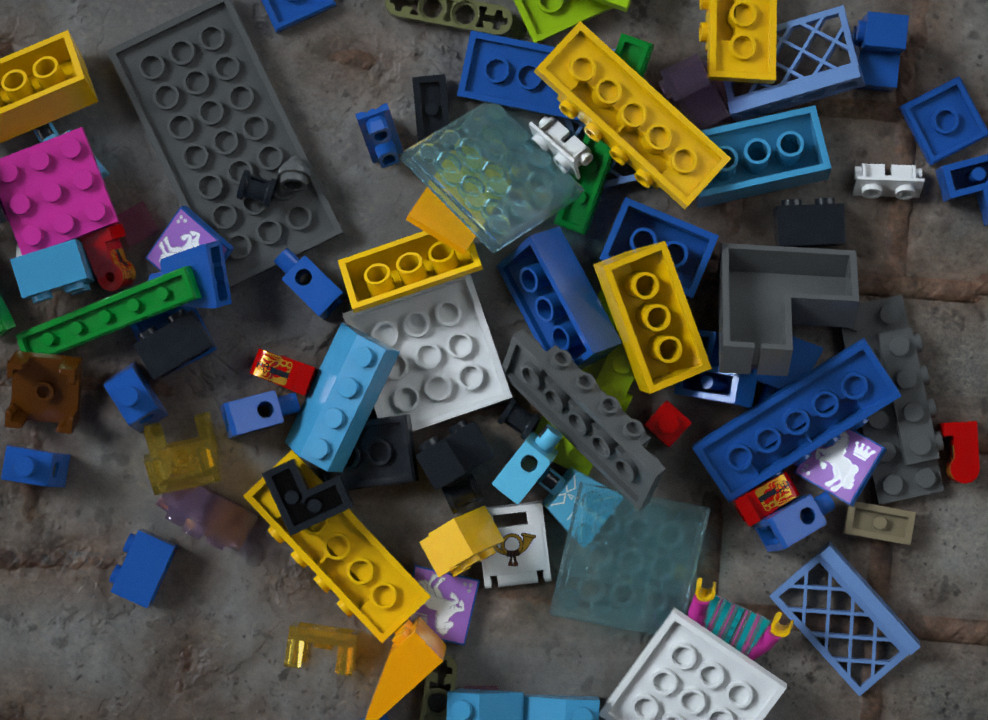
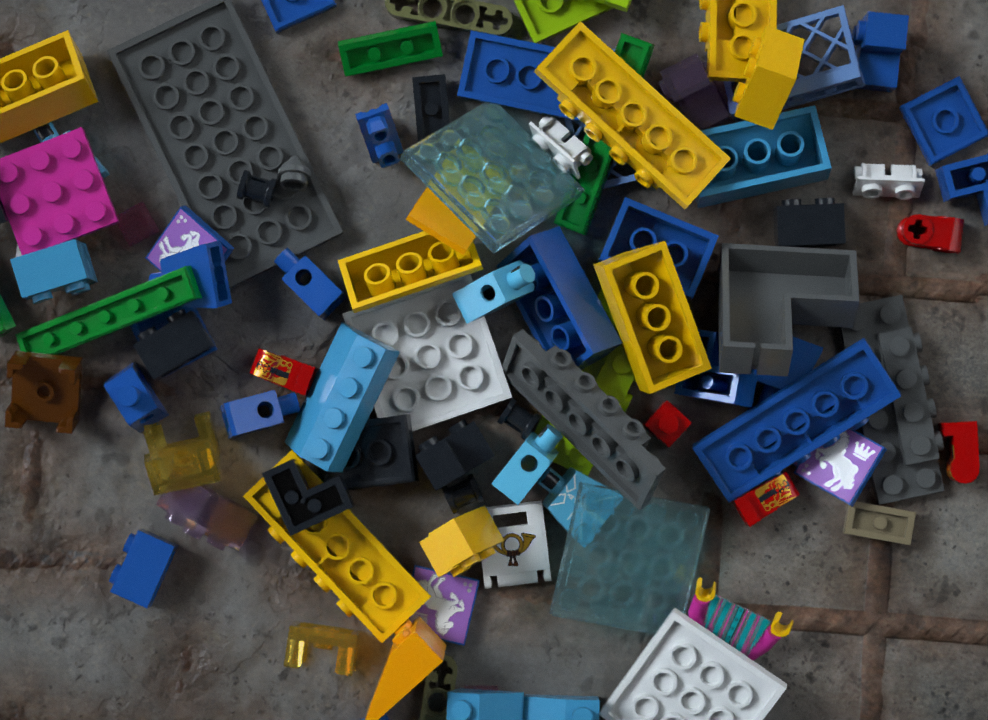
(35, 466): blue torso -> none
(108, 258): red leg -> none
(390, 48): none -> green plate
(509, 283): none -> medium azure torso
(769, 76): none -> yellow brick
(784, 525): blue torso -> none
(866, 598): medium blue fence -> none
(937, 233): none -> red piece

